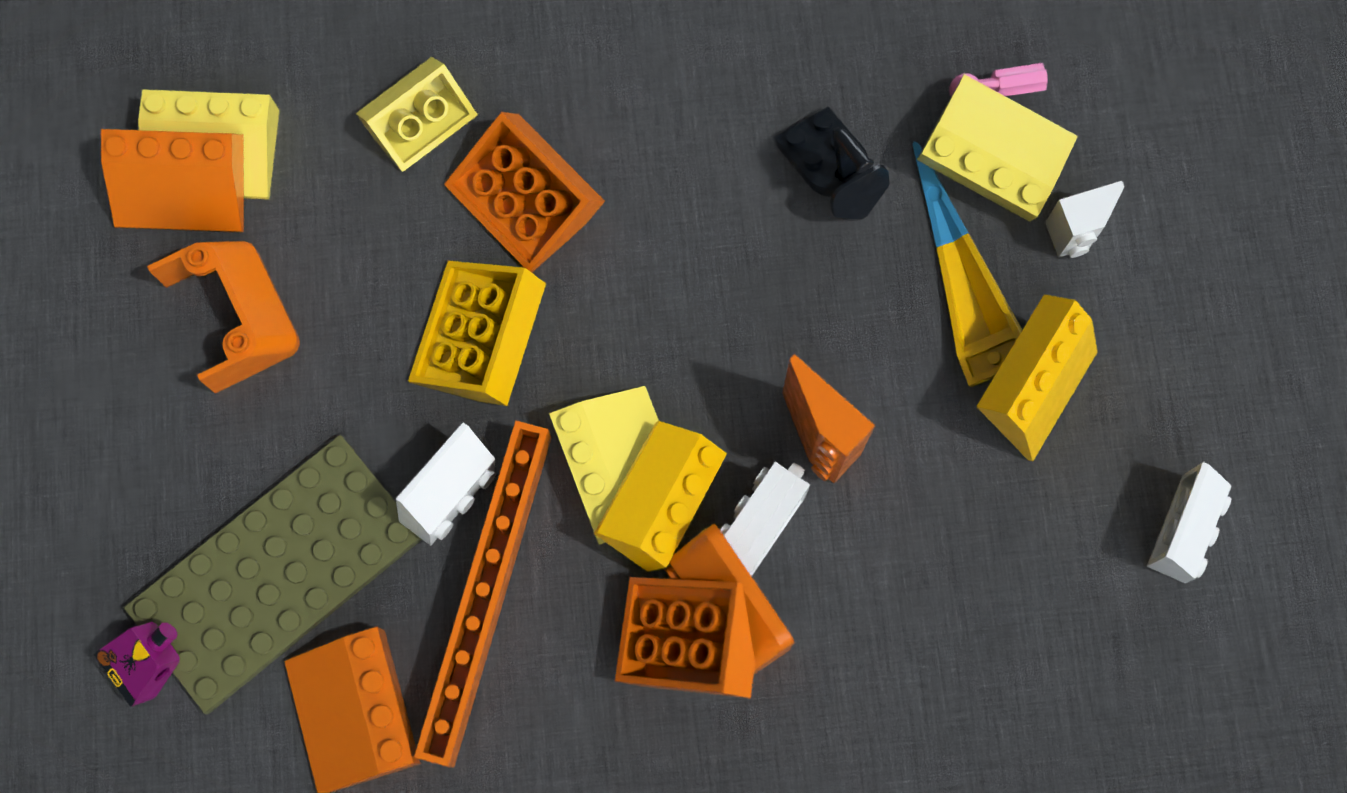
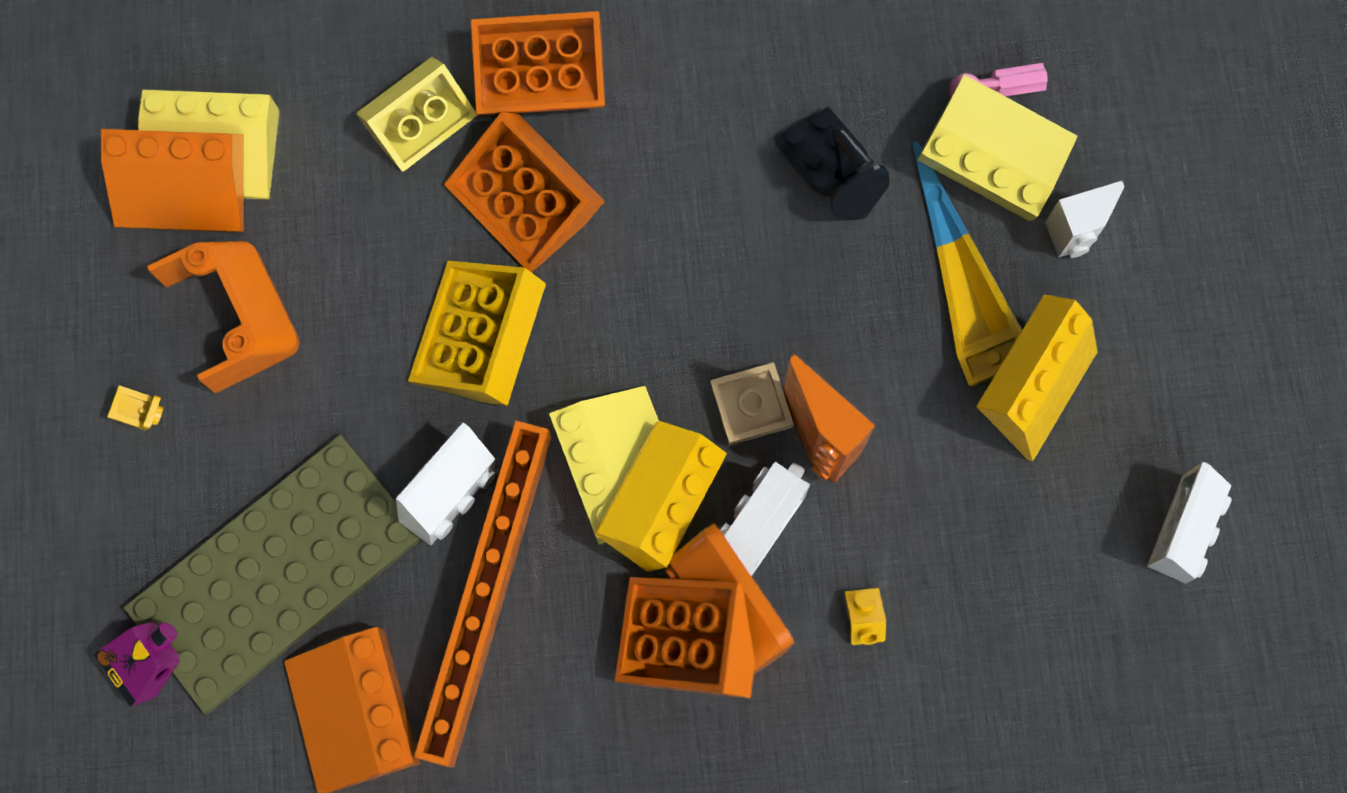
(135, 408): none -> yellow bracket
(538, 63): none -> orange slope
(751, 403): none -> tan plate
(865, 616): none -> yellow bracket

